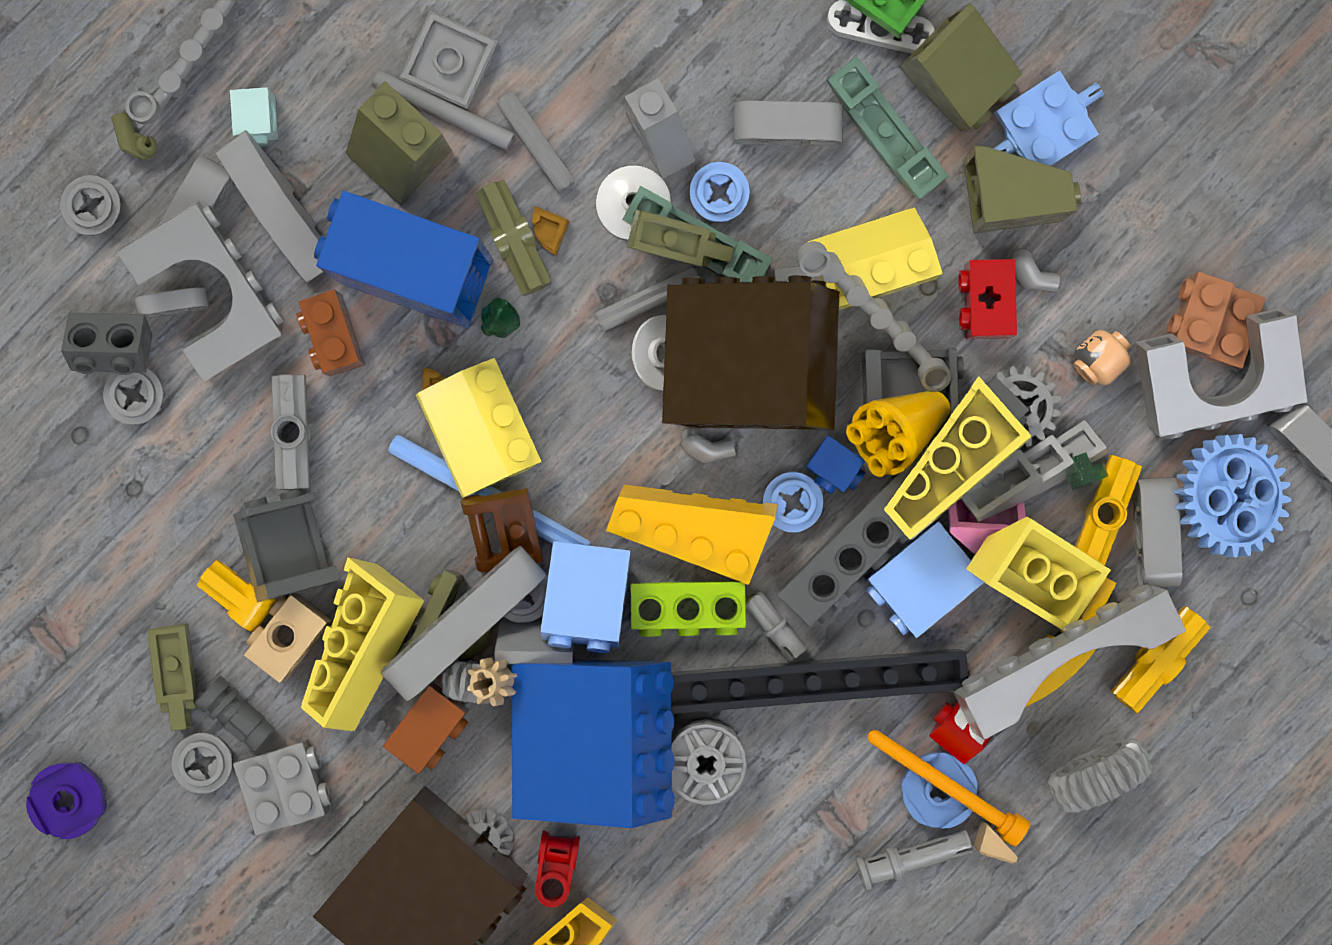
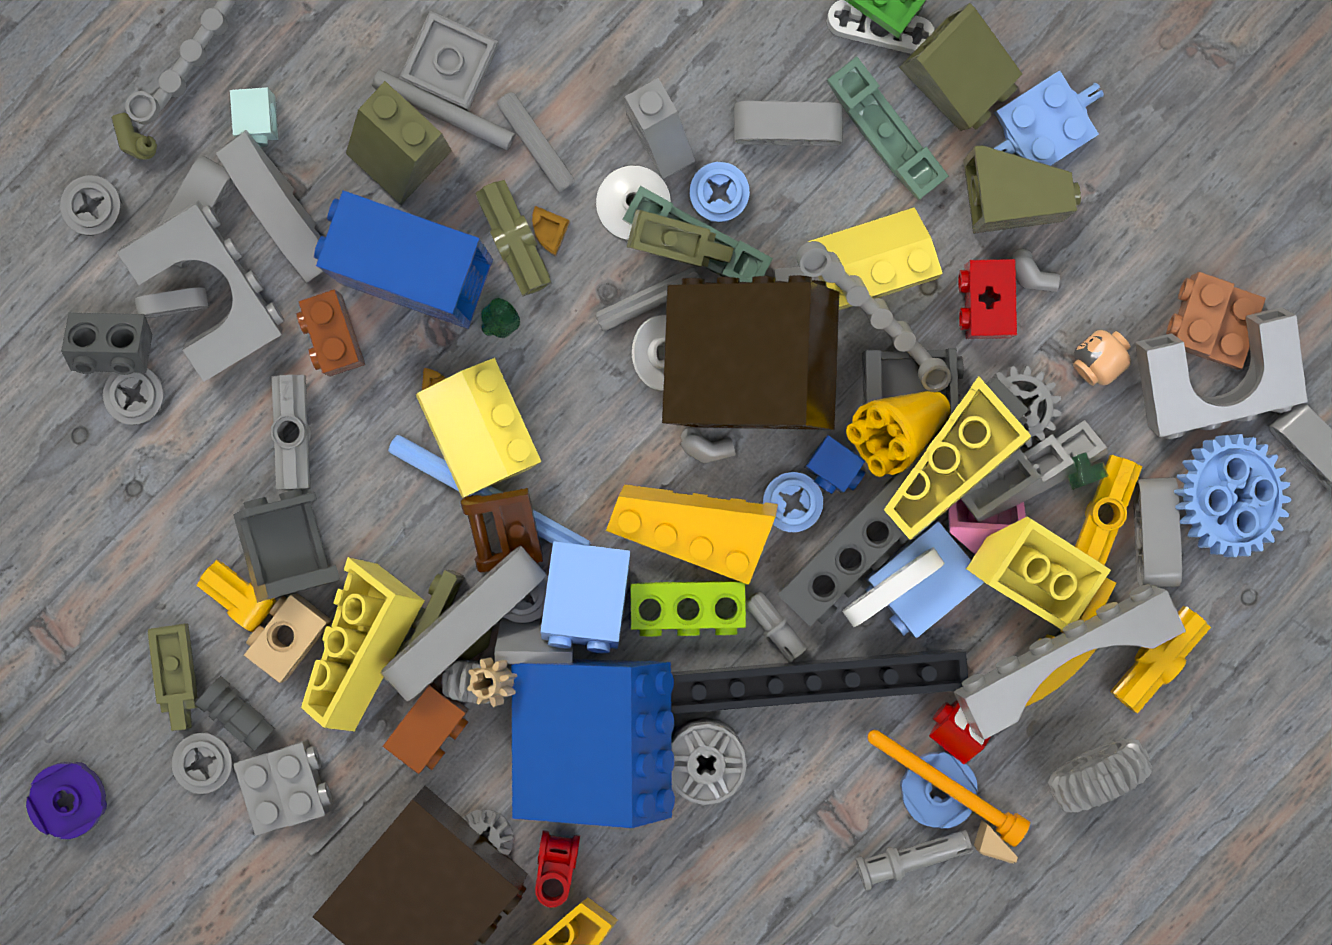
(893, 587): none -> white beam

